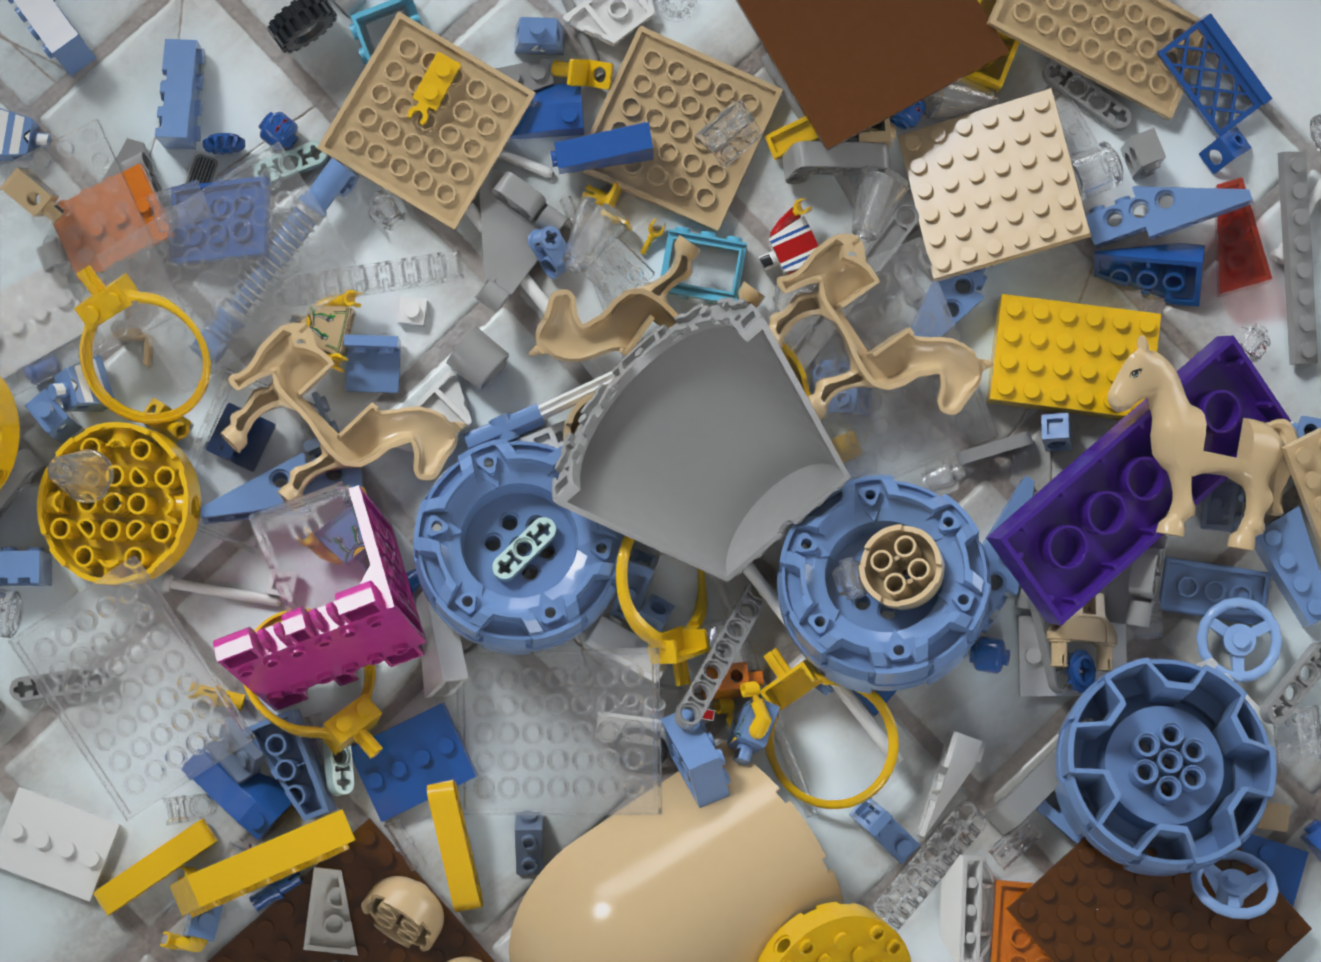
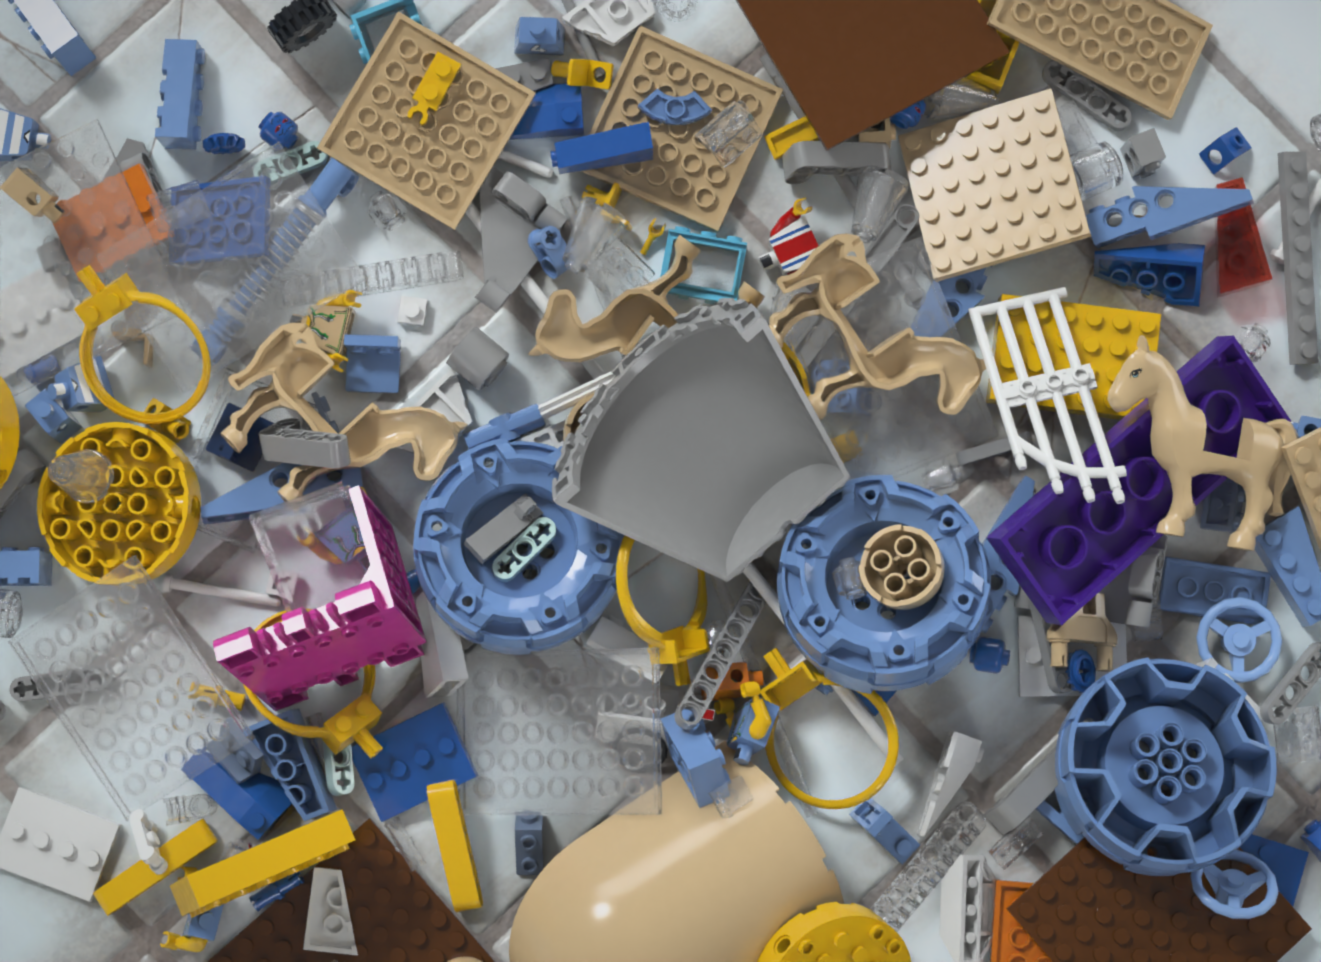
(147, 841): none -> white plate
(202, 168): sticker -> none
(289, 444): none -> light grey beam
(414, 900): tan cylinder -> none
(503, 528): none -> light grey hinge
(640, 572): medium blue bracket -> none
(656, 612): medium blue brick -> none
(674, 110): none -> medium blue tile
(731, 796): none -> clear bracket
(1044, 387): none -> white piece
(1056, 432): medium blue brick -> none
(1230, 59): blue fence -> none
(1275, 817): tan bracket -> none

